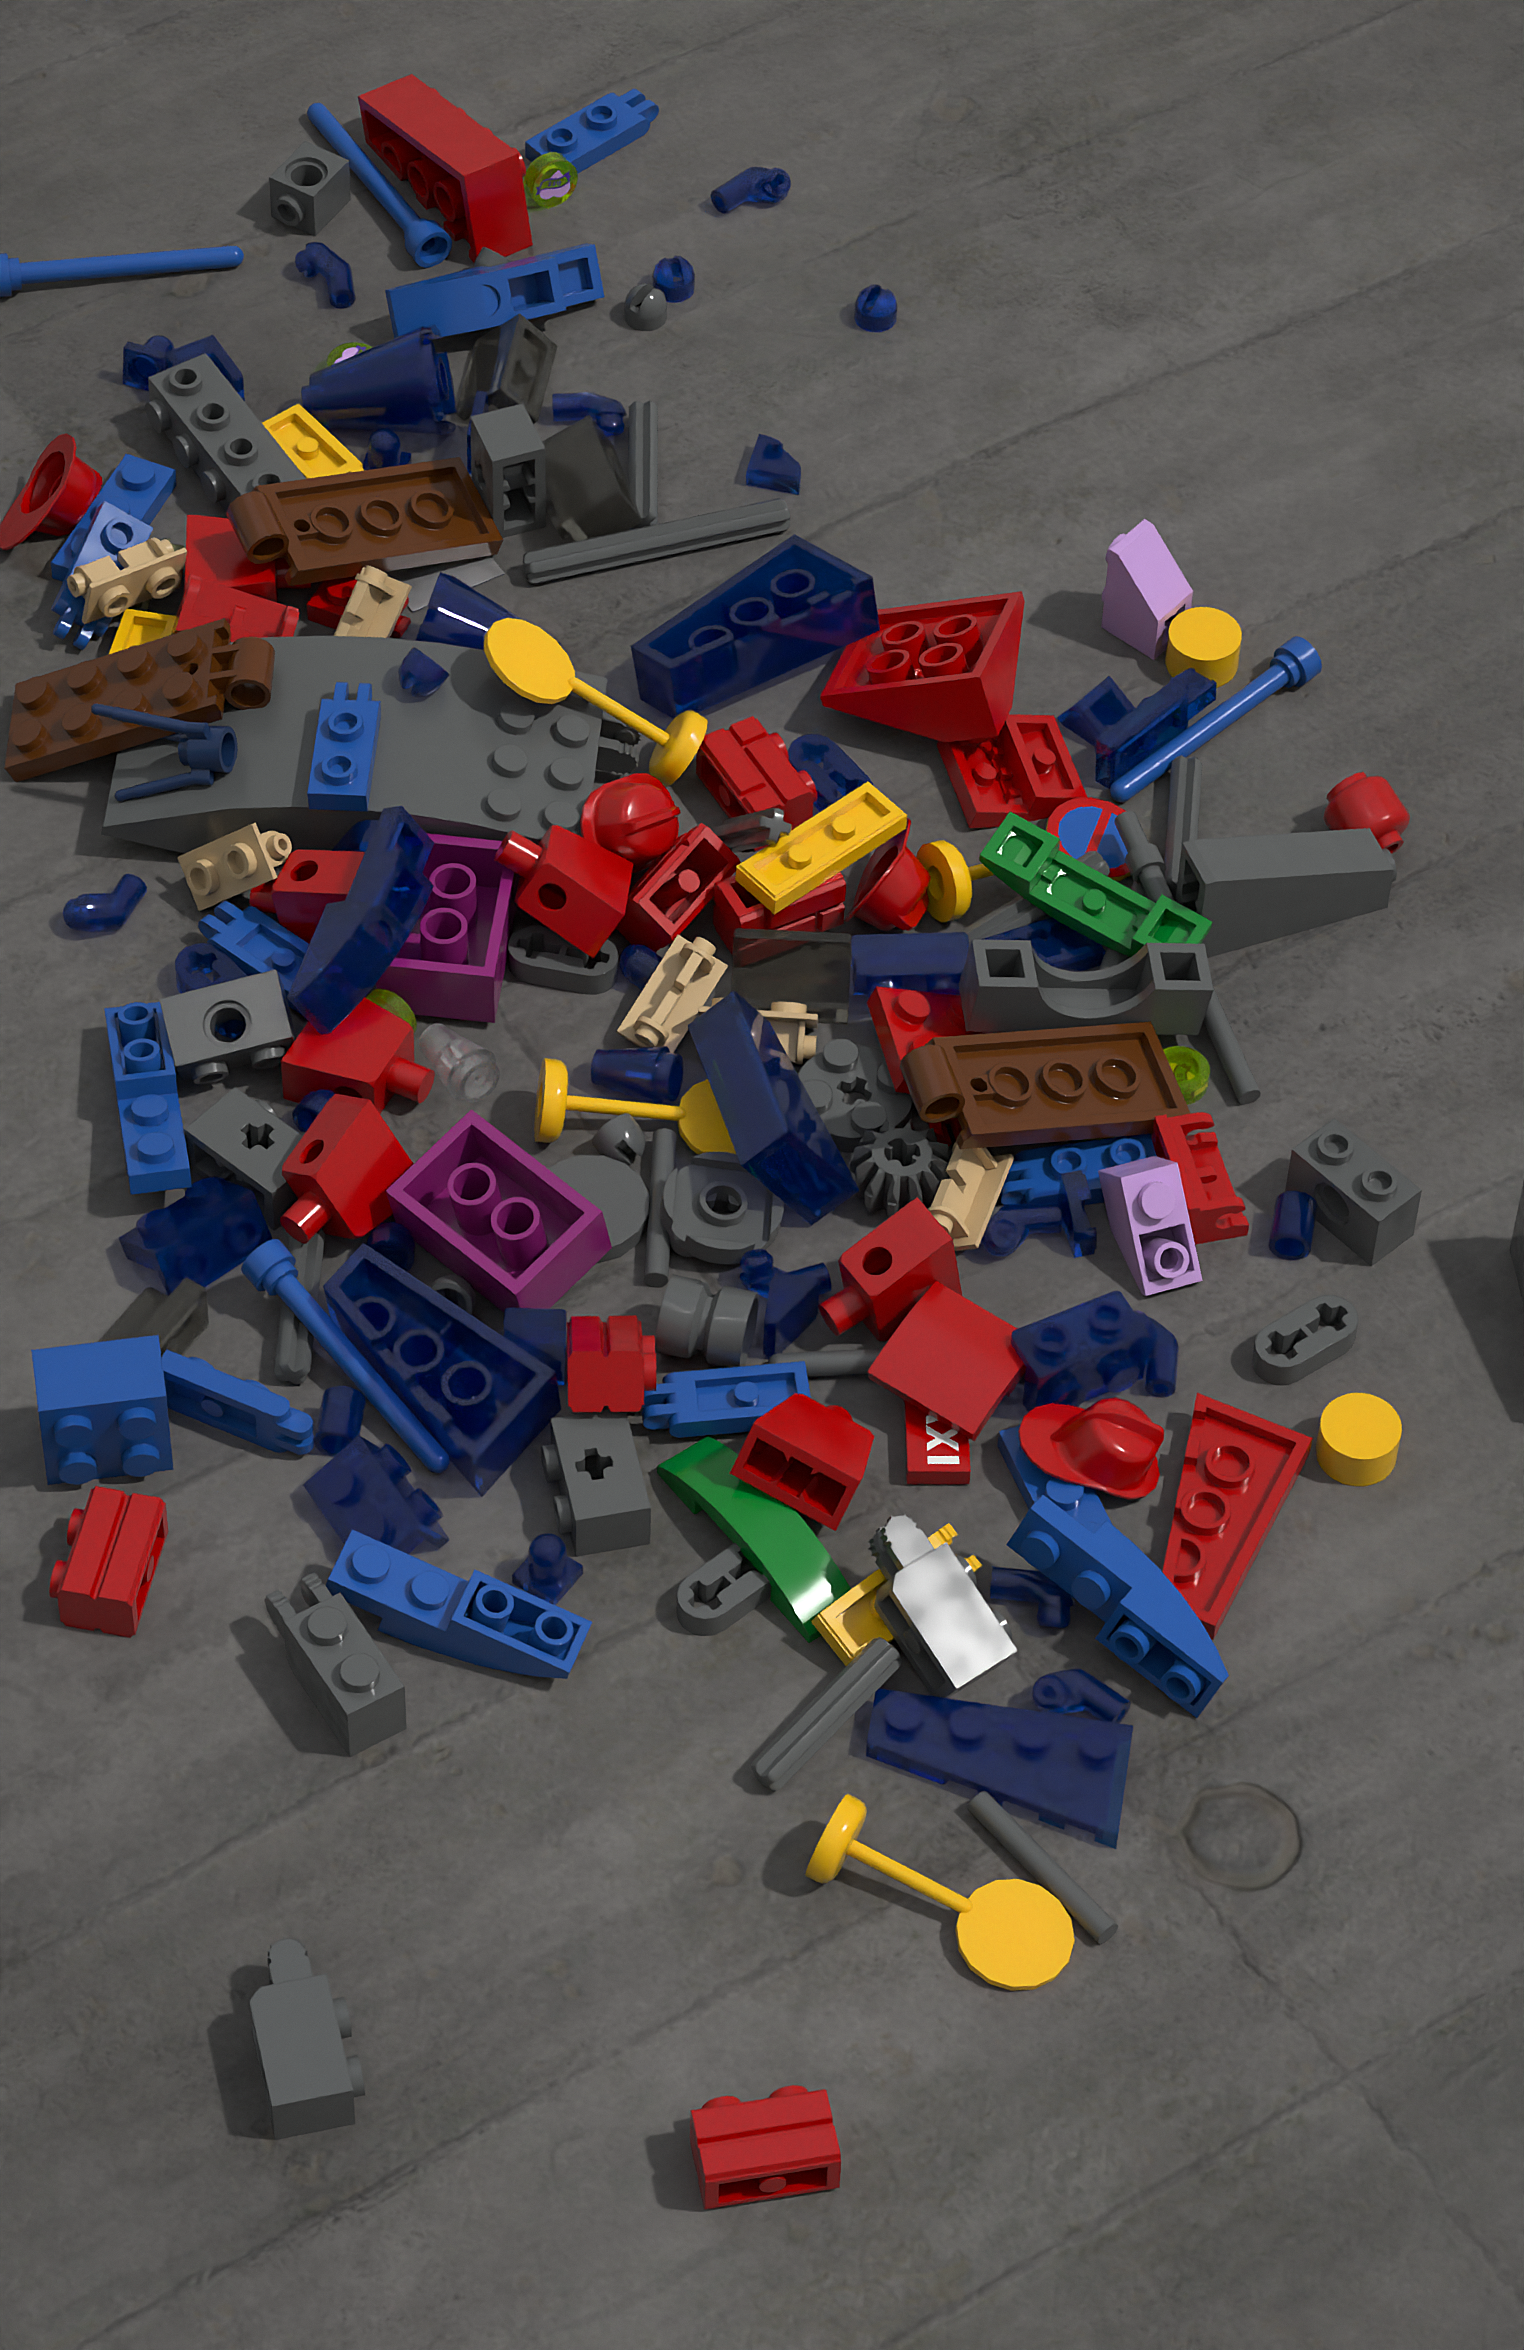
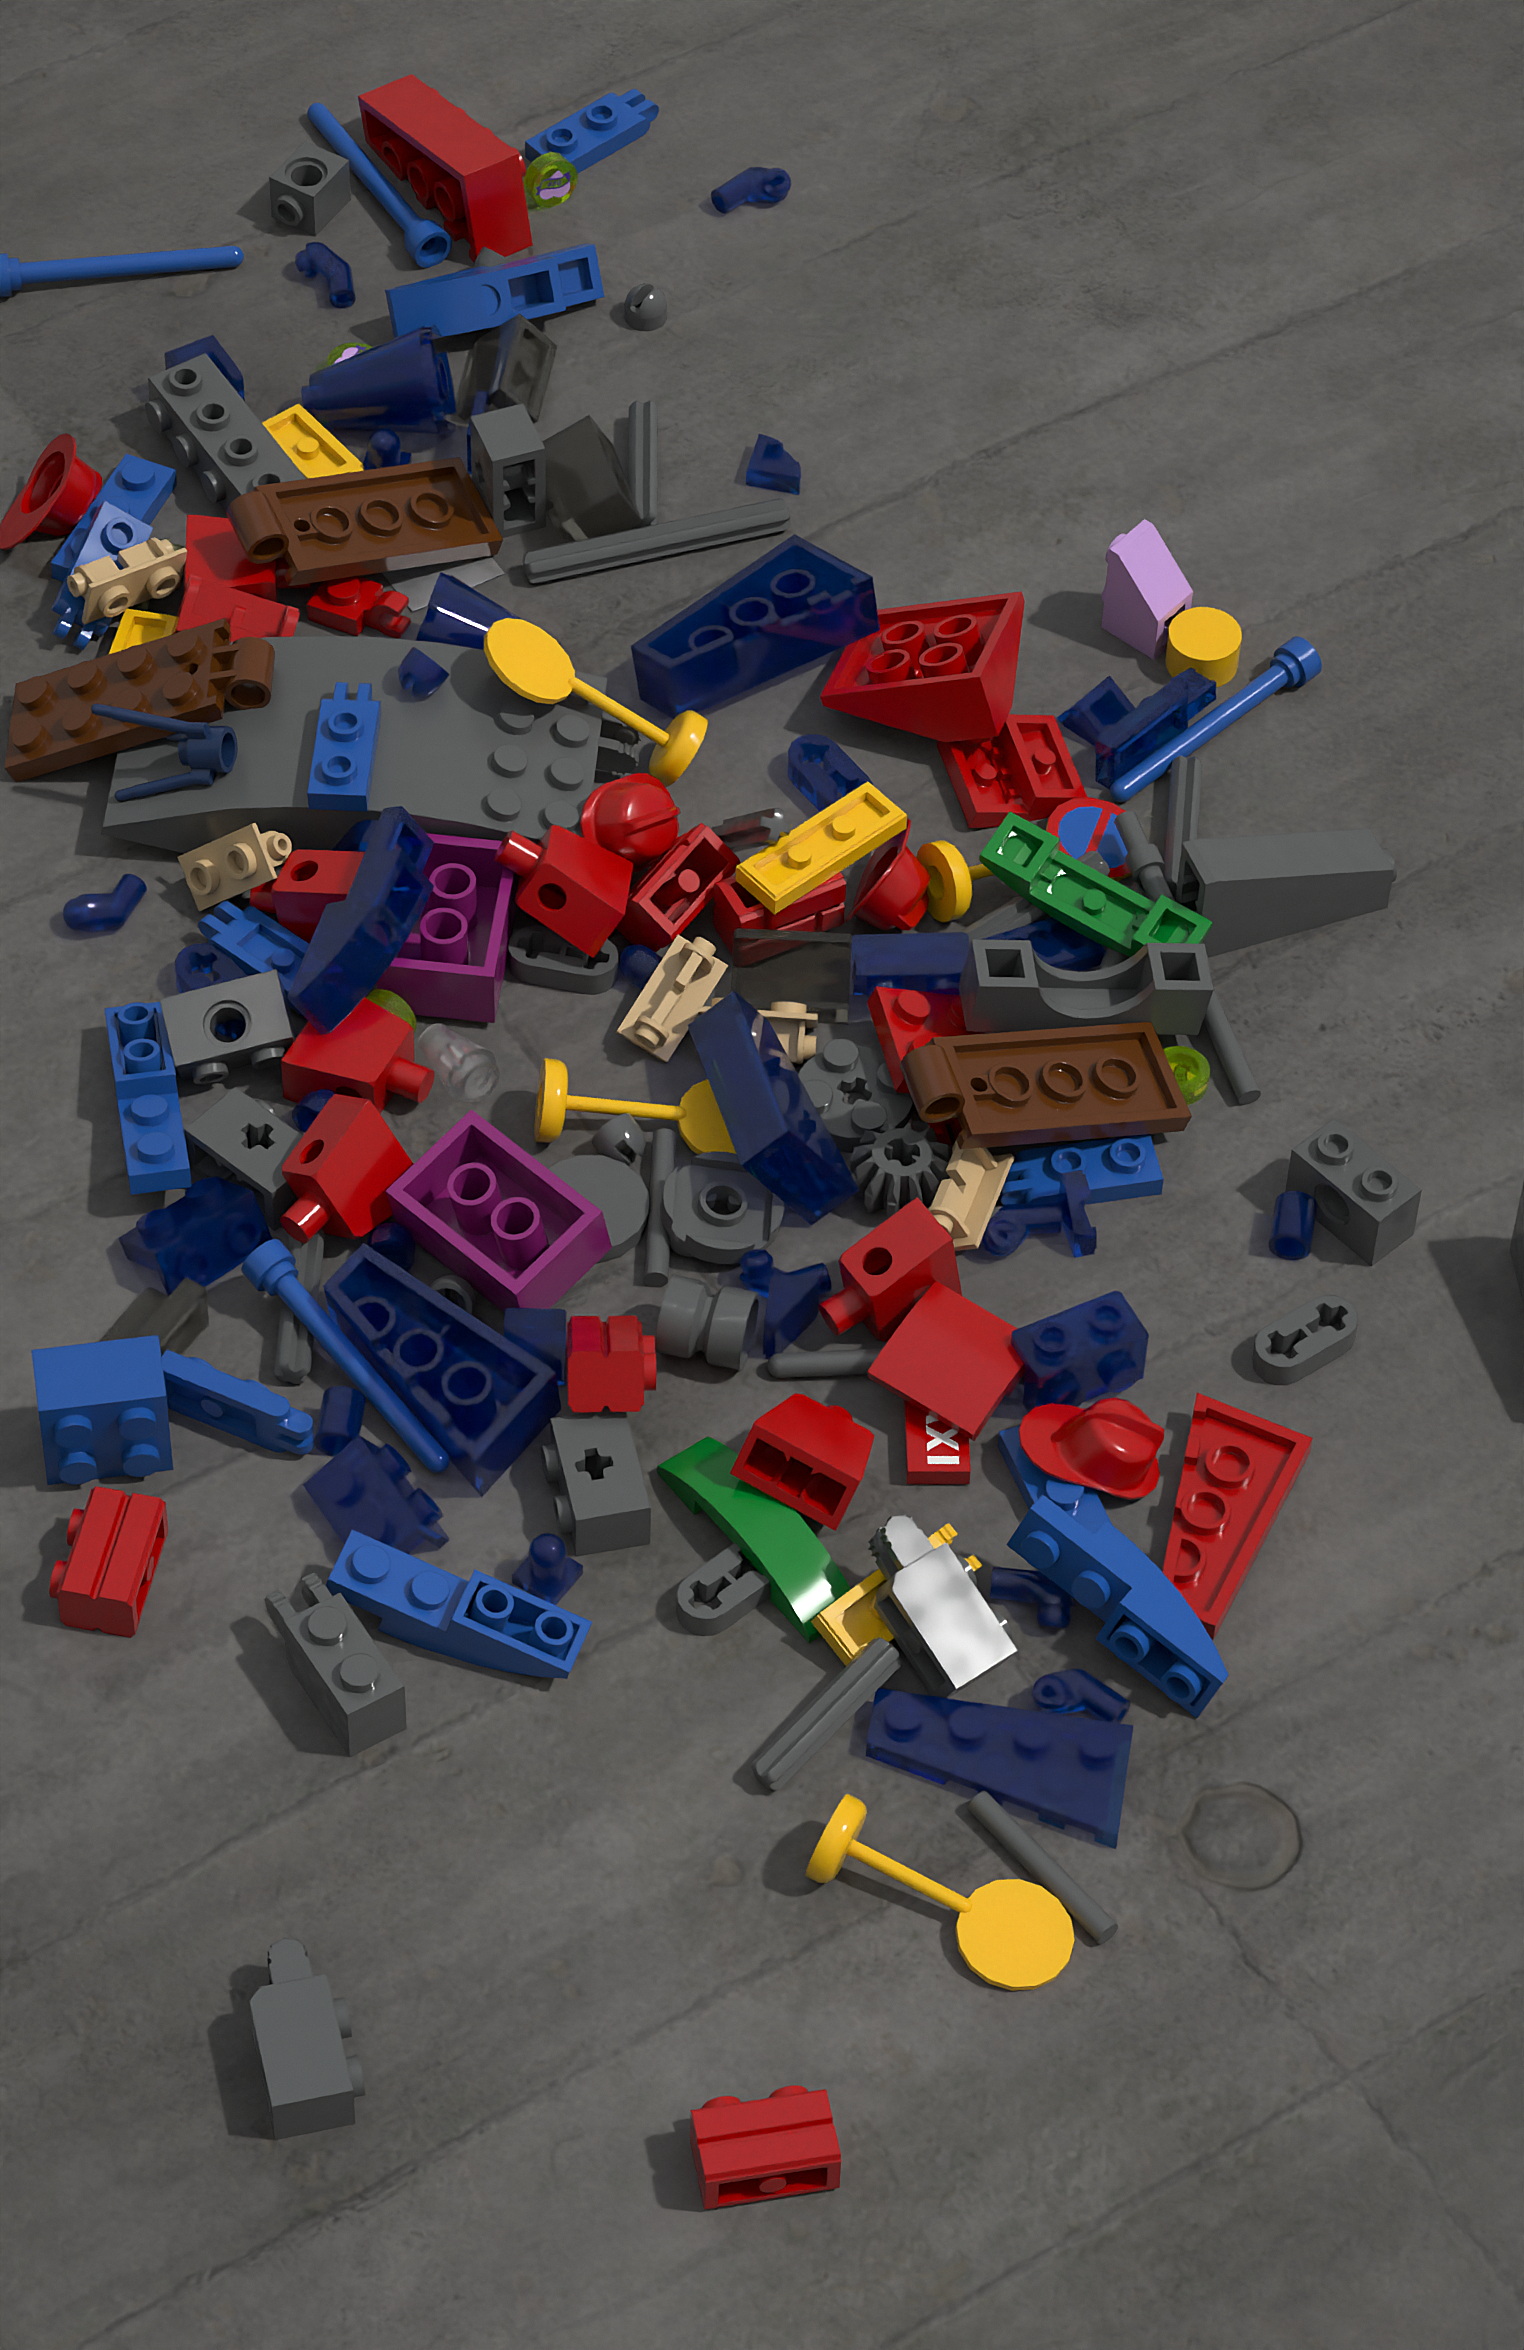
(144, 360): clear blue piece -> none
(373, 605): tan hinge -> none
(604, 410): clear blue arm -> none
(642, 1072): clear blue cone -> none
(663, 278): clear blue hinge -> none
(721, 1398): blue hinge -> none
(753, 773): red brick -> none
(884, 310): clear blue hinge -> none
(1151, 1223): lavender slope -> none
(1160, 1358): clear blue arm -> none
(1208, 1192): red hinge -> none
(1358, 1439): yellow piece -> none
(1368, 803): red head -> none

